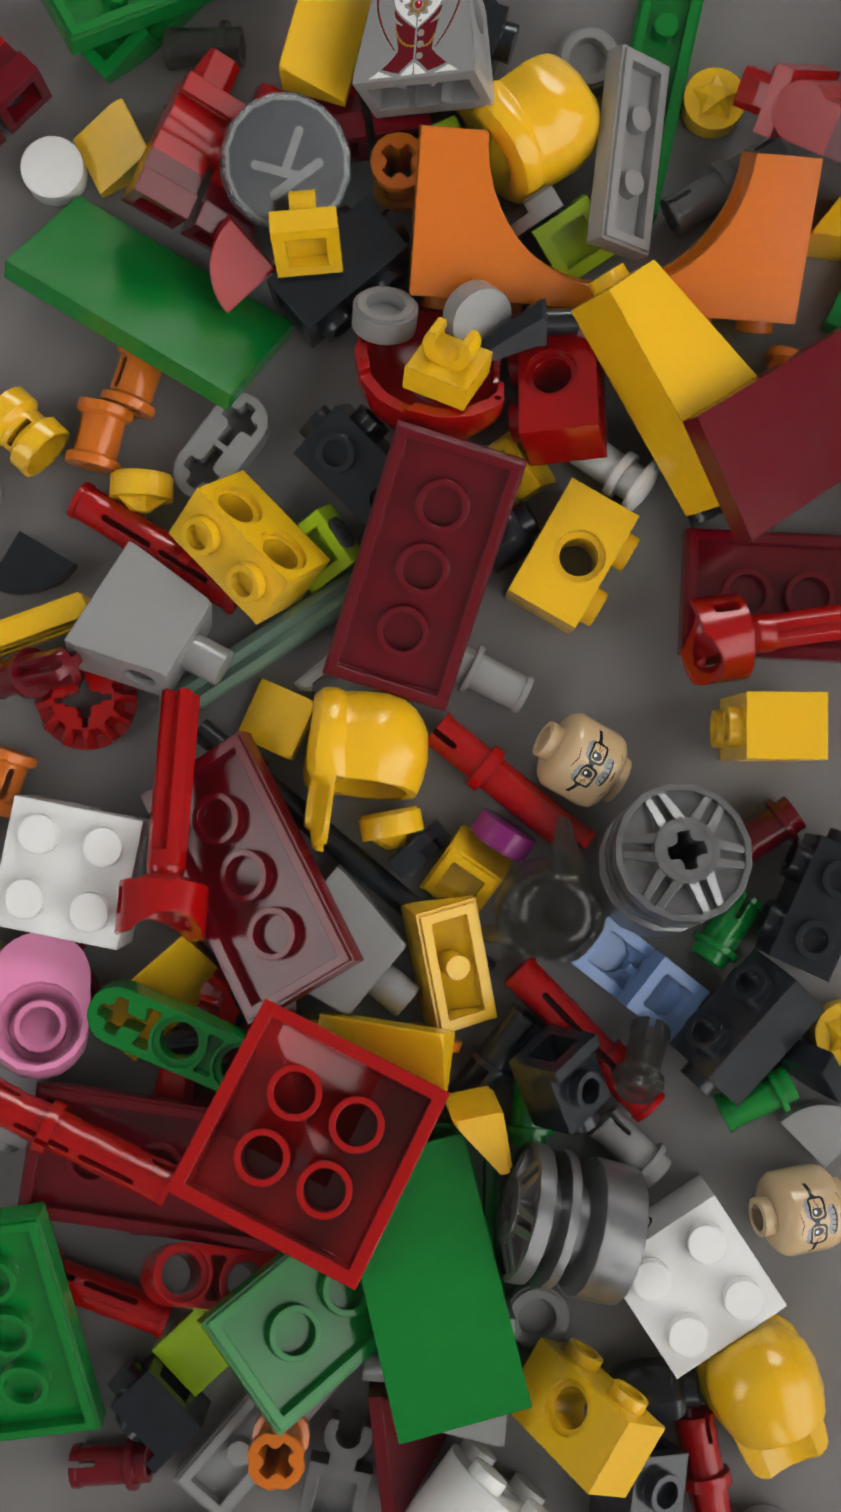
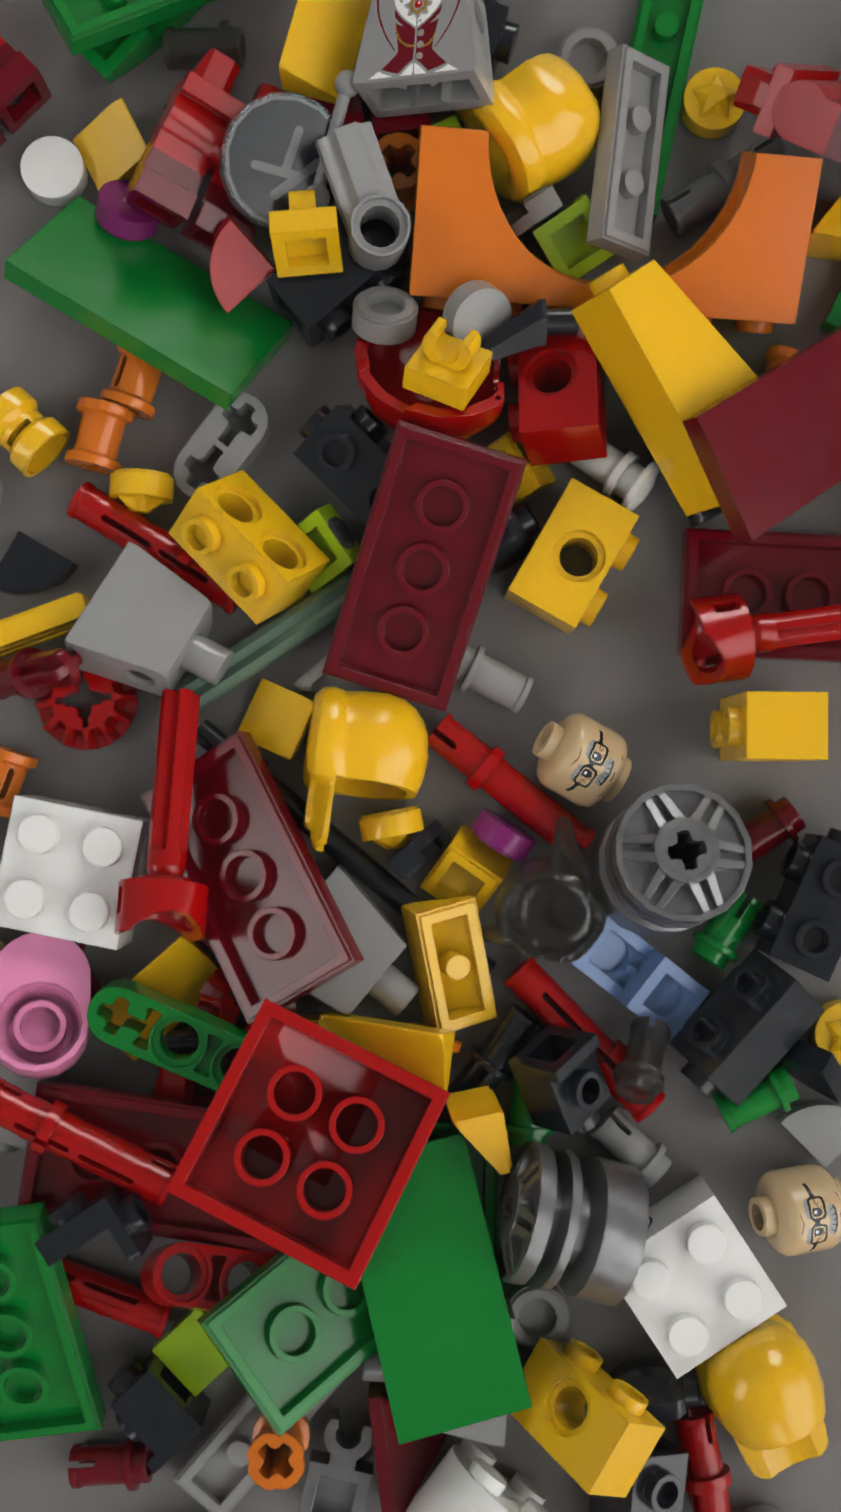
(81, 1220): none -> black bracket
(121, 218): none -> magenta tile
(345, 91): none -> light grey hinge
(363, 192): none -> light grey piece

